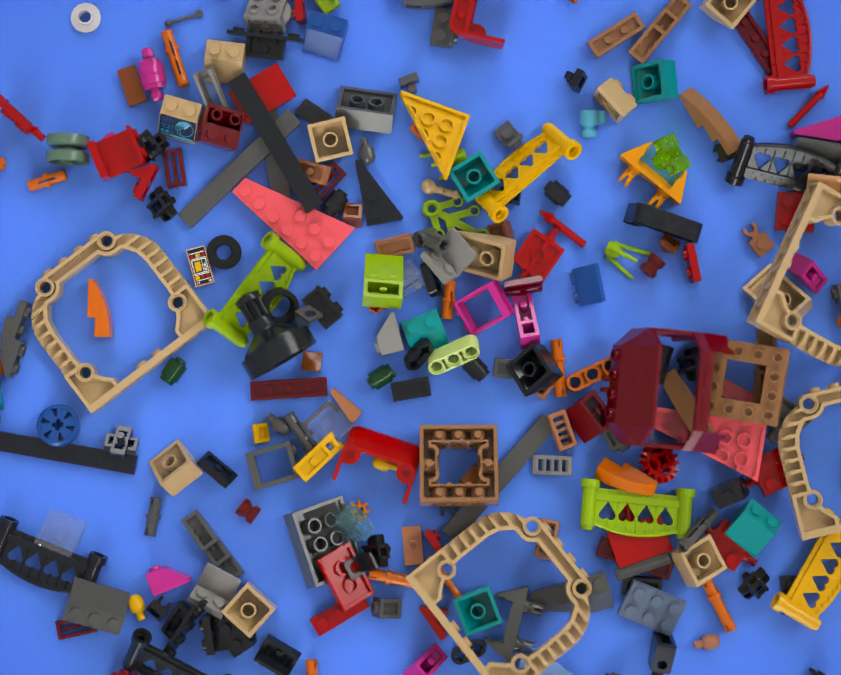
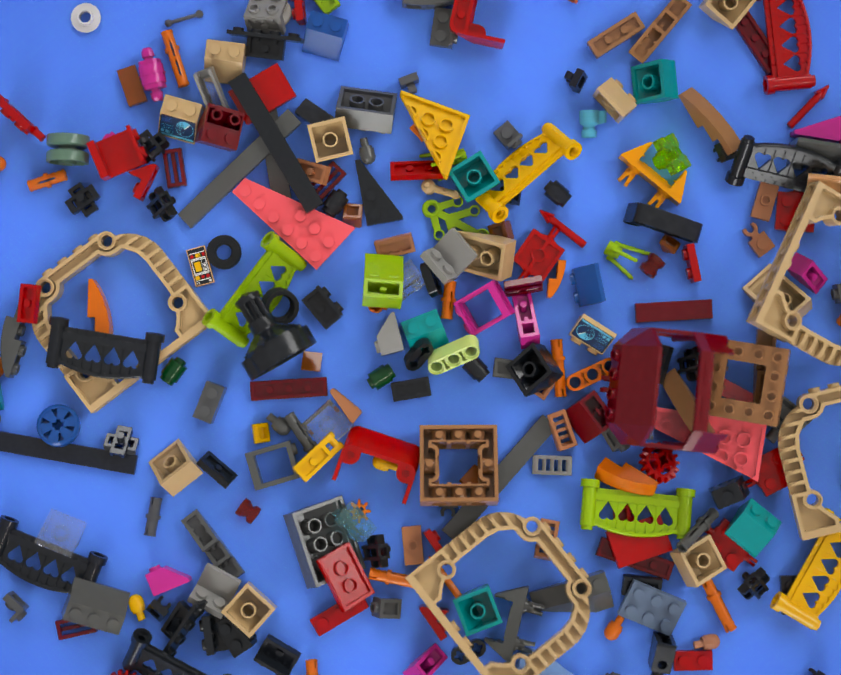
(15, 604): none -> dark grey bracket
(29, 303): none -> red plate
(63, 337): none -> black piece
(81, 200): none -> black piece
(209, 402): none -> dark grey brick
(302, 315): dark grey bracket -> none
(365, 561): black bracket -> none
(414, 170): none -> red plate
(431, 239): dark grey piece -> none
(553, 284): none -> orange slope
(591, 334): none -> slope
(614, 628): none -> orange cylinder
(642, 566): dark grey axle -> none
(673, 311): none -> dark red tile
(693, 660): none -> red plate
(764, 201): none -> nougat plate

